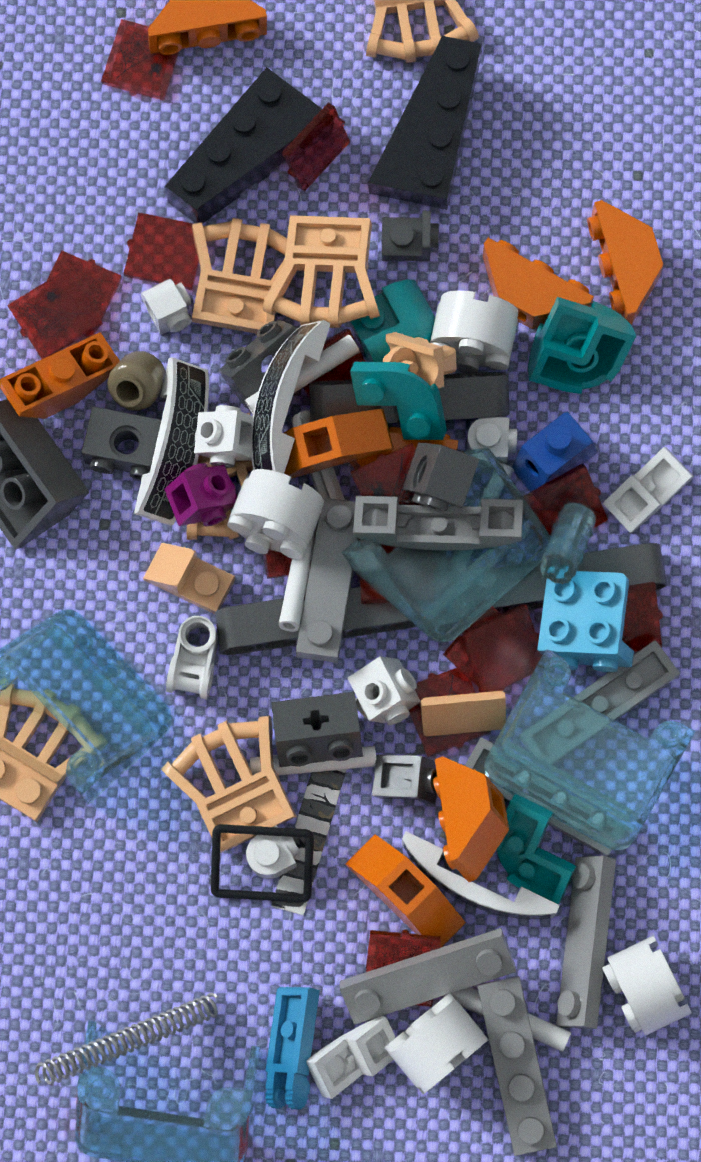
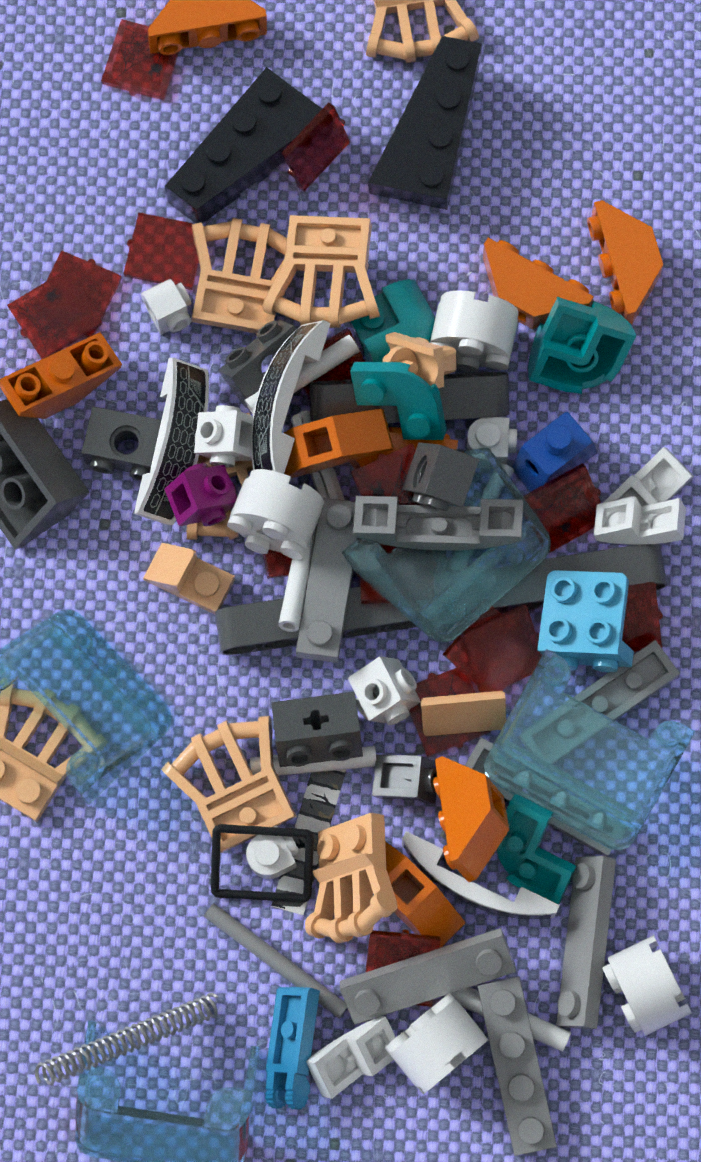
(136, 380): dark tan head -> none
(192, 660): white piece -> none
(274, 958): none -> light grey bar
(348, 876): none -> light nougat plate
(409, 238): dark grey bracket -> none
(567, 543): clear light blue axle -> none
(632, 524): none -> white slope

